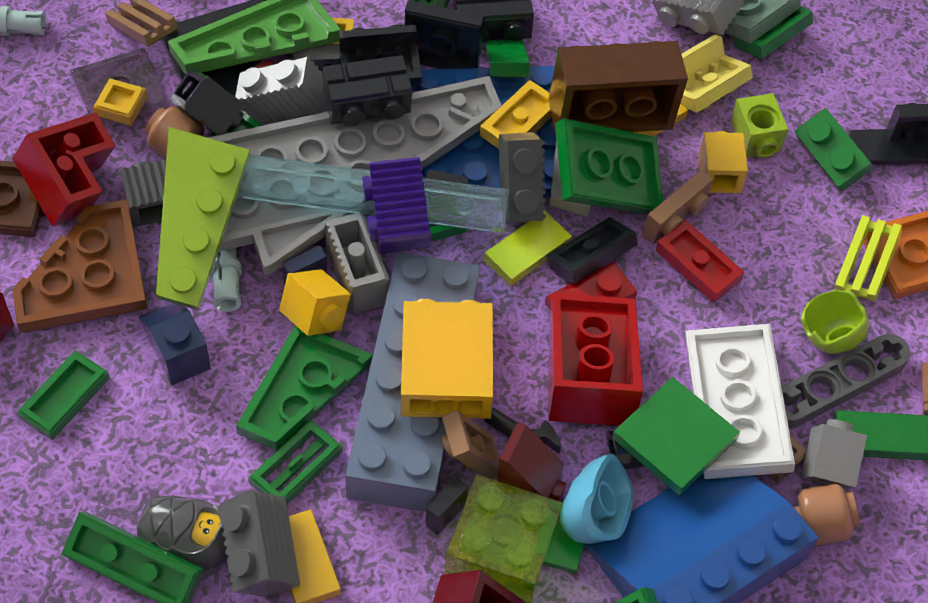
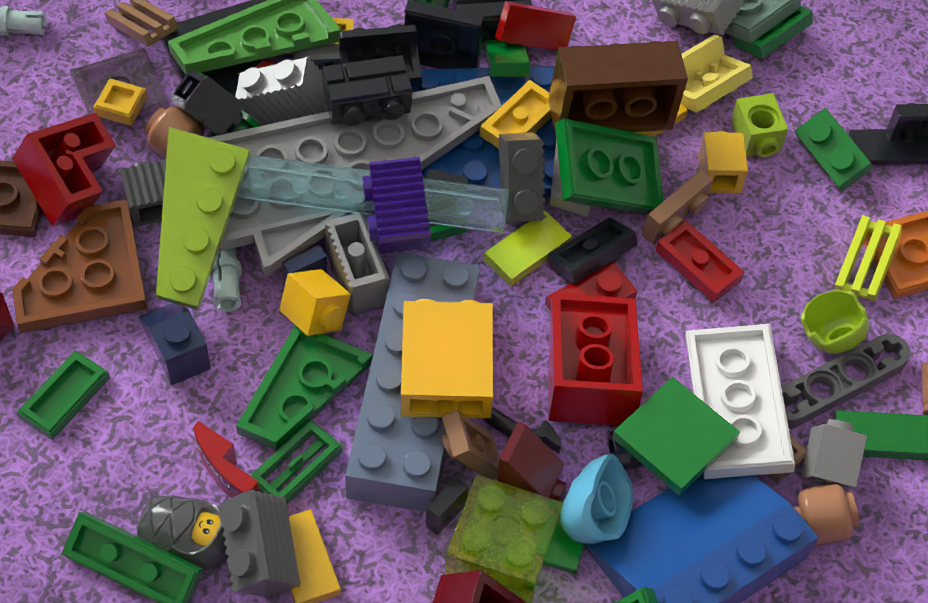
(220, 461): none -> red slope
(535, 26): none -> red tile

